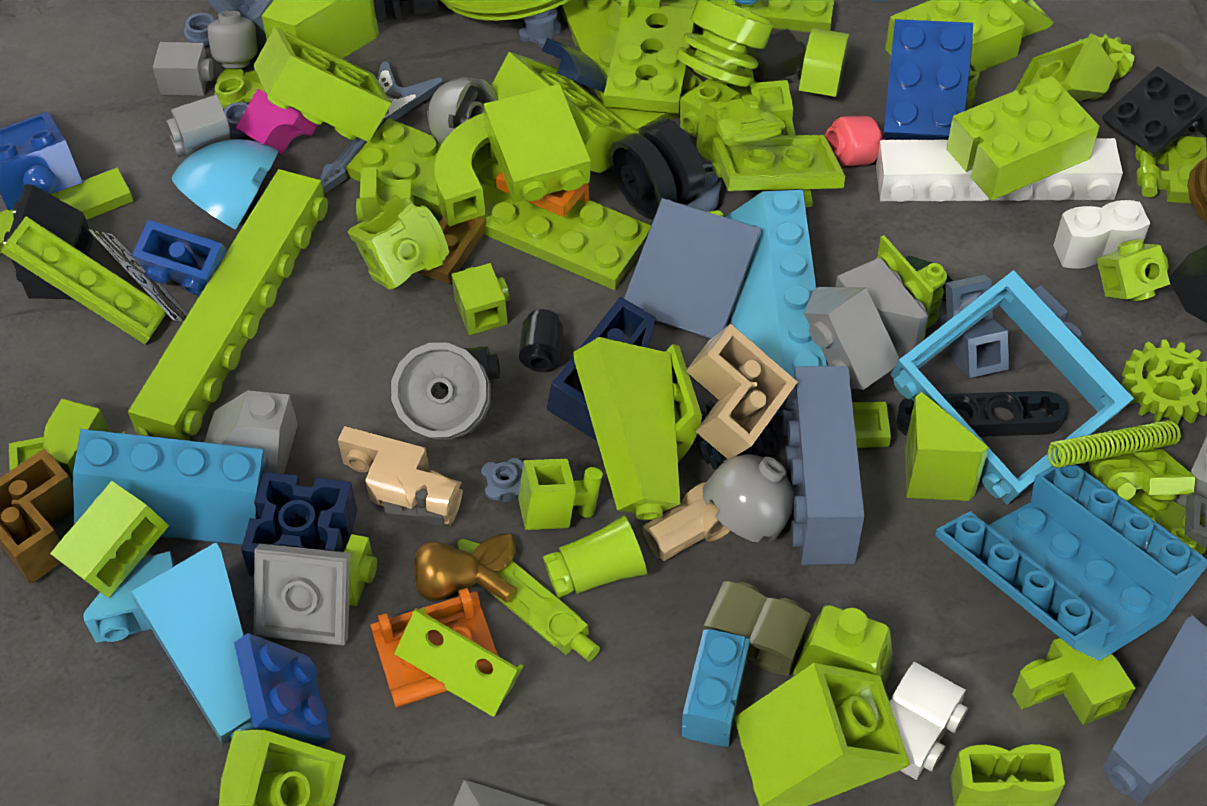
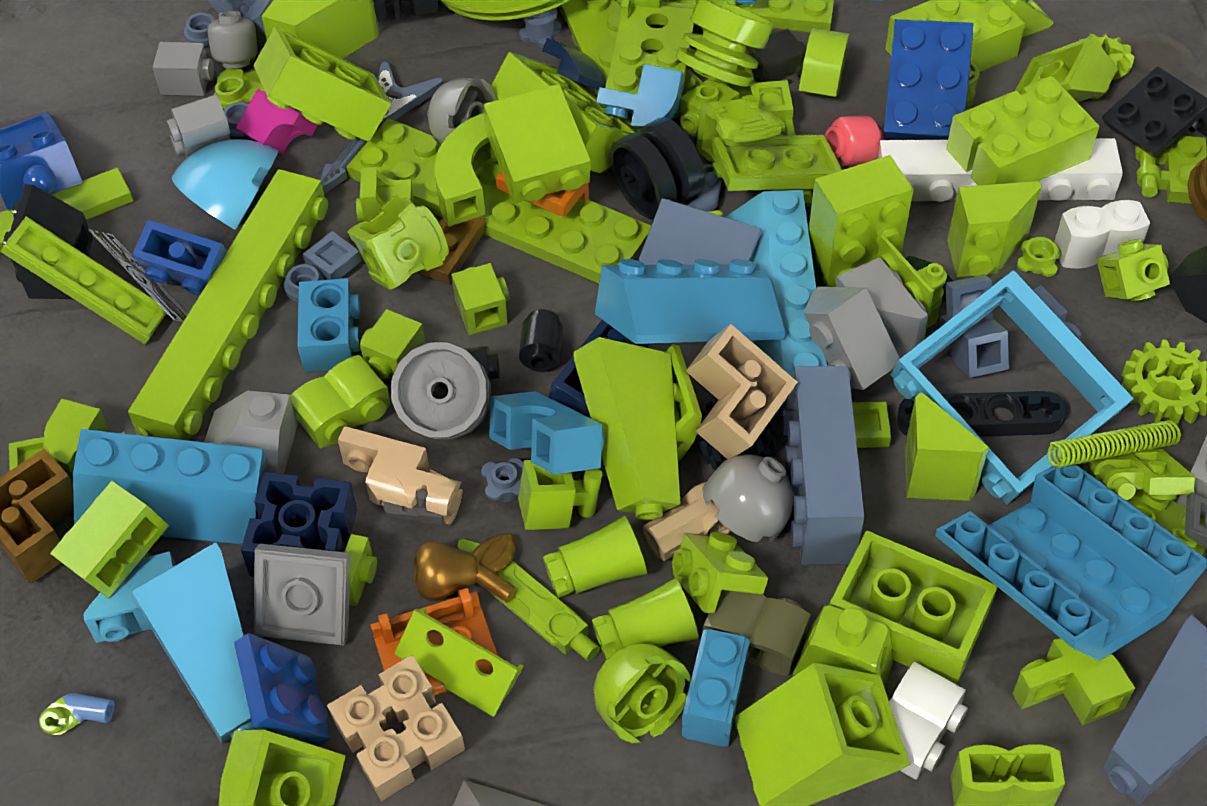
(73, 710): none -> arm
(298, 274): none -> sand blue plate
(327, 323): none -> dark azure brick
(332, 256): none -> sand blue plate
(343, 397): none -> lime brick
(389, 756): none -> tan brick
(390, 342): none -> lime brick
(557, 434): none -> dark azure arch
(640, 691): none -> lime cylinder
(653, 619): none -> lime plant
(656, 97): none -> dark azure brick
(687, 301): none -> dark azure slope
(715, 564): none -> lime bracket
(852, 214): none -> lime brick
(924, 602): none -> lime brick
(990, 225): none -> lime slope
(1039, 256): none -> lime plate

